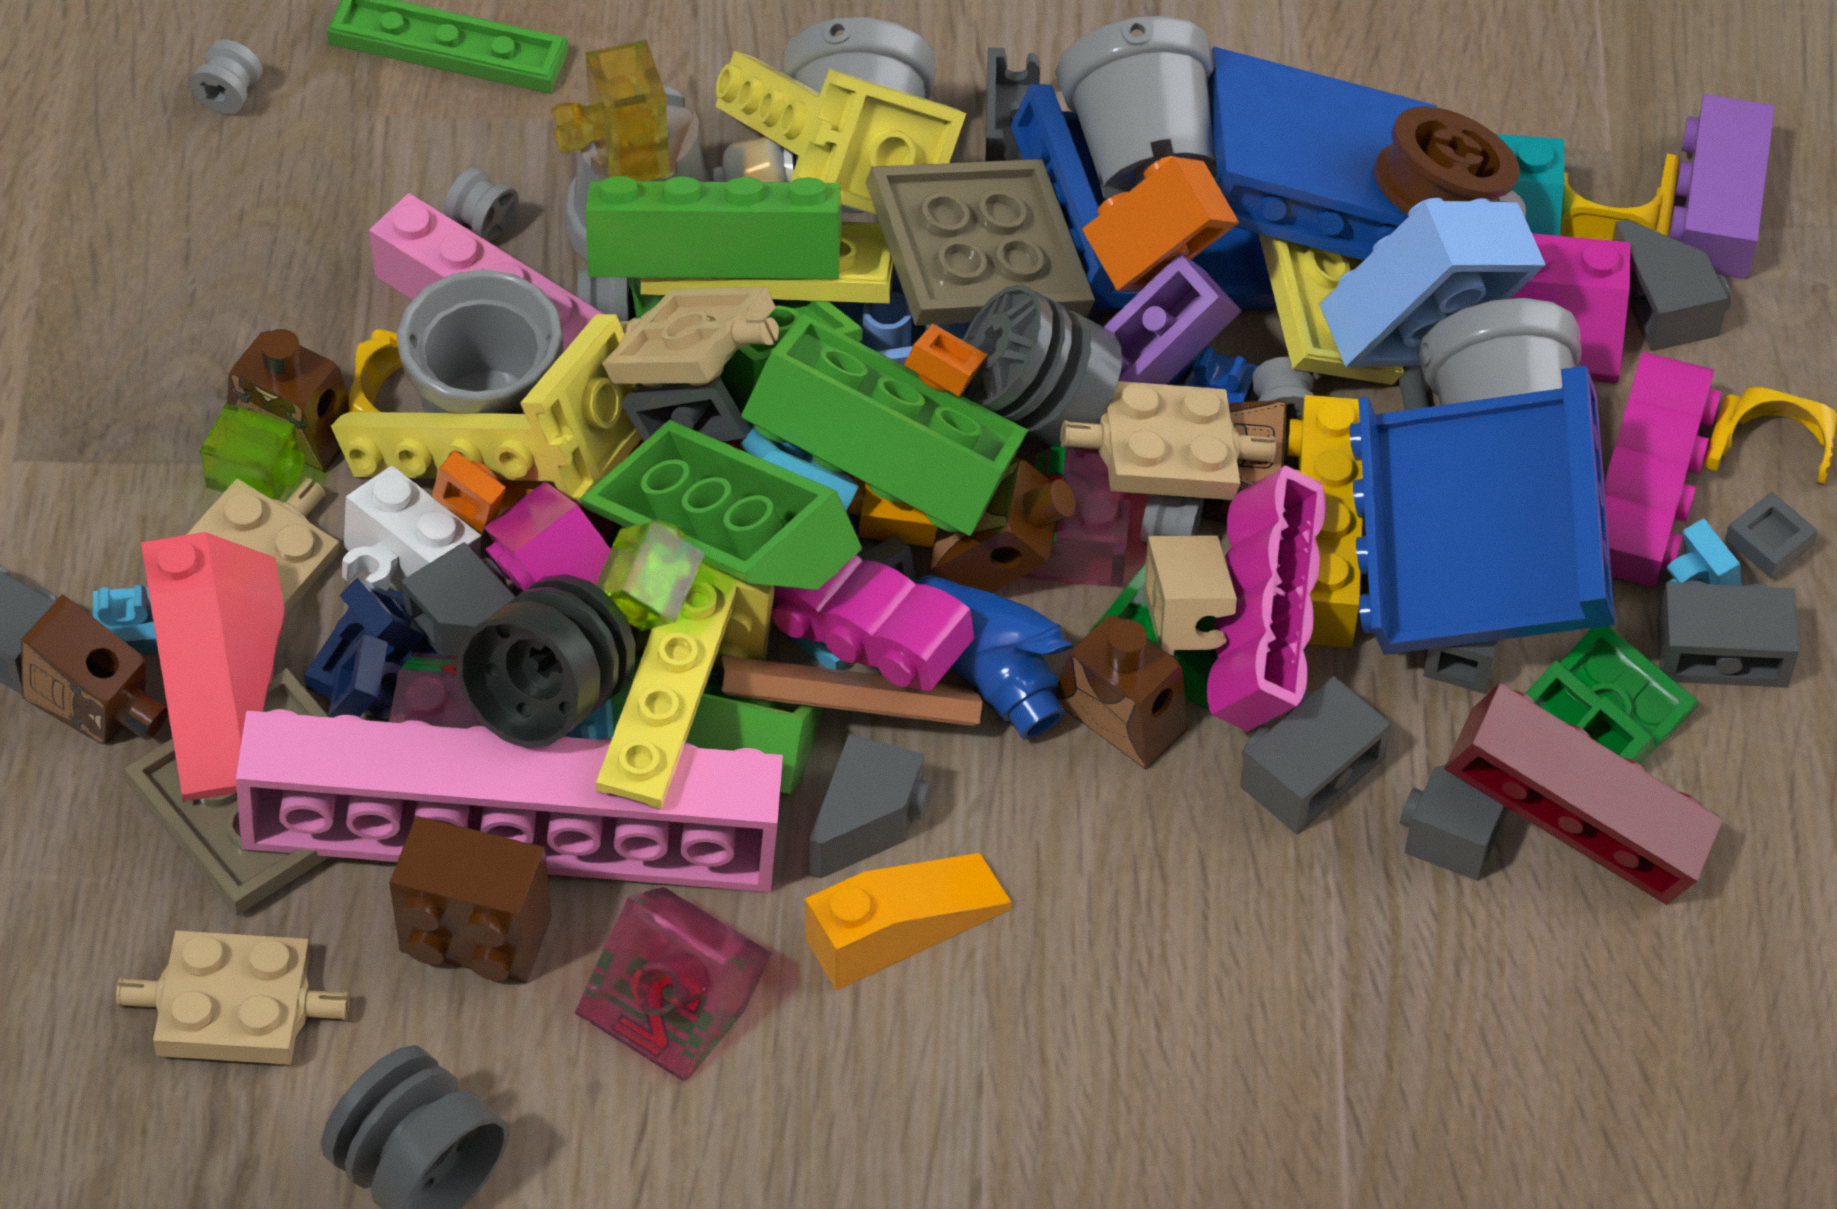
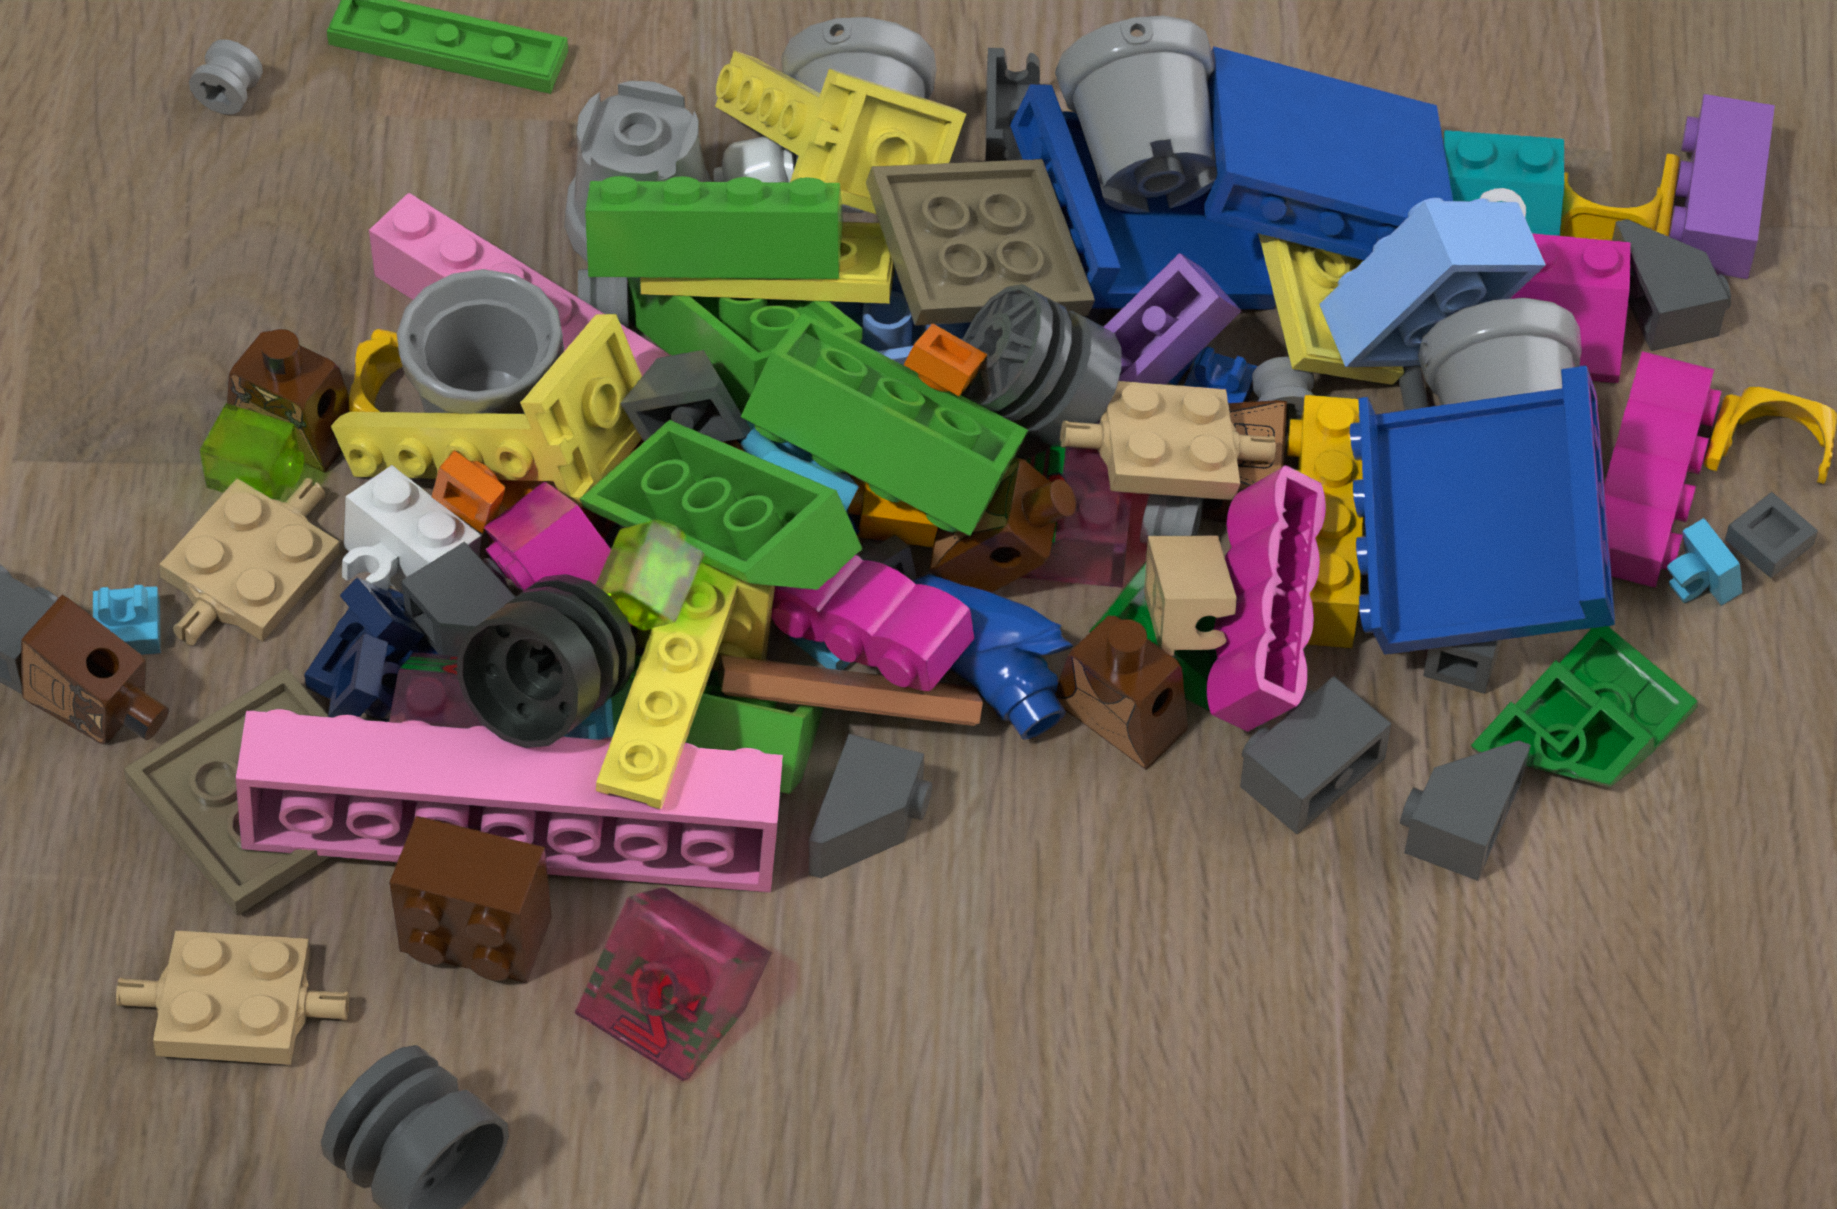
(217, 643): coral wedge -> none
(481, 203): light grey wheel -> none
(623, 114): clear yellow brick -> none
(691, 335): tan plate -> none
(898, 913): light orange slope -> none
(1162, 216): orange brick -> none
(1443, 158): reddish brown wheel -> none
(1584, 794): brick -> none
(1728, 634): dark grey brick -> none

